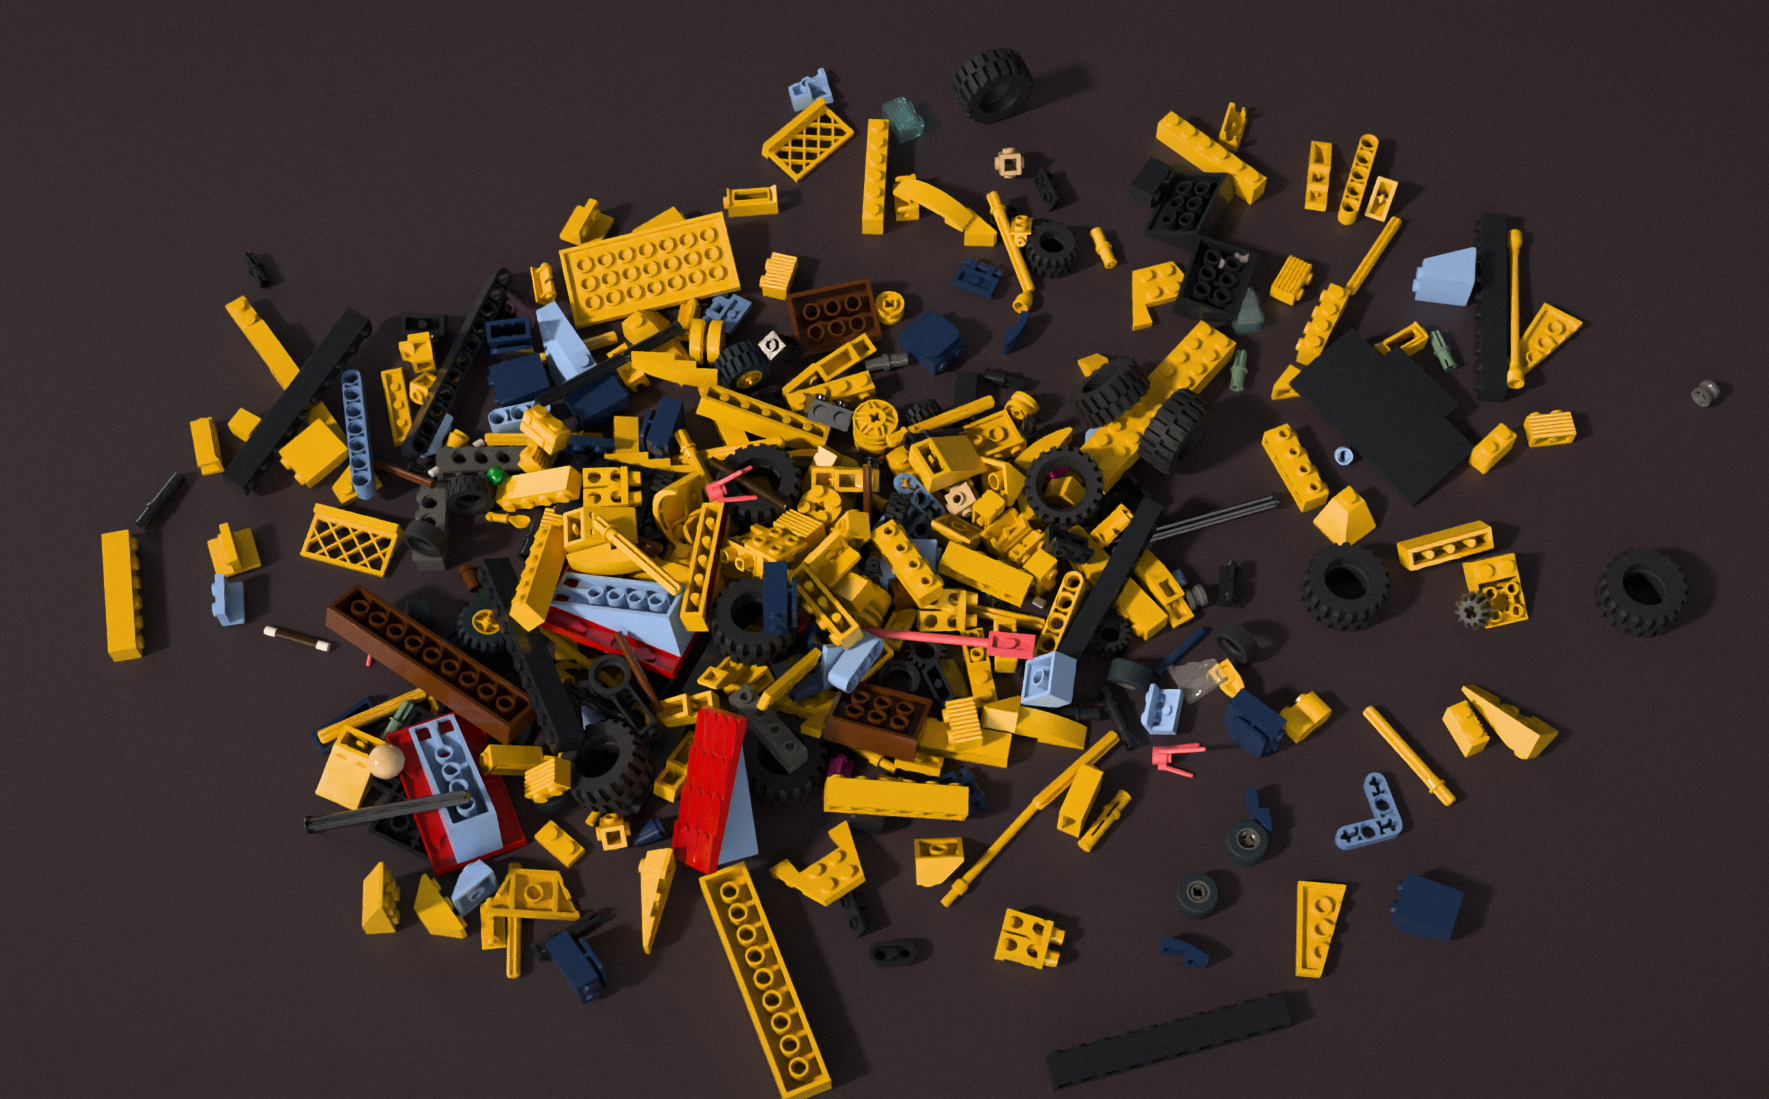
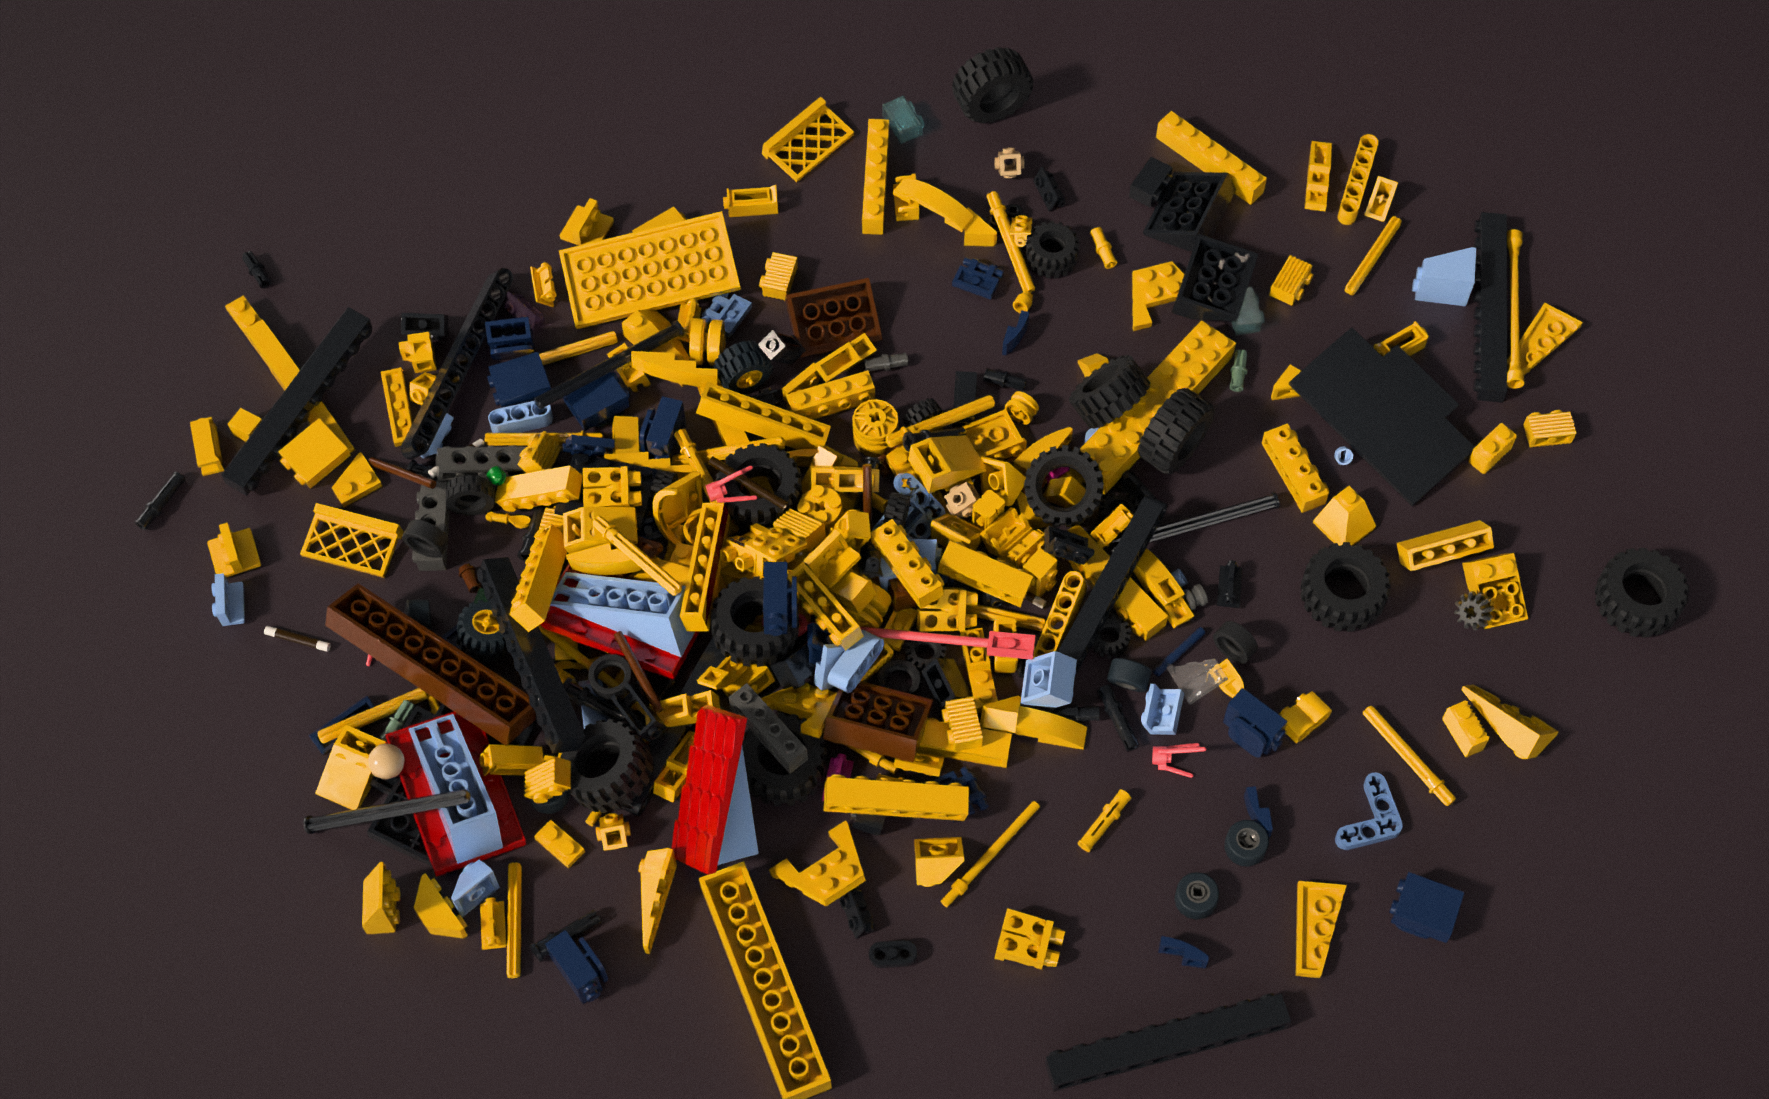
(122, 595): yellow brick -> none
(358, 434): medium blue beam -> none
(457, 439): yellow cone -> none
(533, 895): yellow wing -> none
(545, 429): yellow brick -> none
(562, 345): light blue wedge -> none
(649, 832): dark blue cone -> none
(789, 679): yellow tile -> none
(806, 687): dark blue cone -> none
(809, 90): light blue slope -> none
(827, 412): black brick -> none
(886, 314): yellow wheel -> none
(932, 342): dark blue brick -> none
(1028, 429): black axle -> none
(1067, 777): yellow axle -> none
(1080, 799): yellow brick -> none
(1232, 128): yellow hinge -> none
(1324, 323): yellow brick -> none
(1442, 351): sand green axle -> none
(1705, 393): dark grey wheel -> none

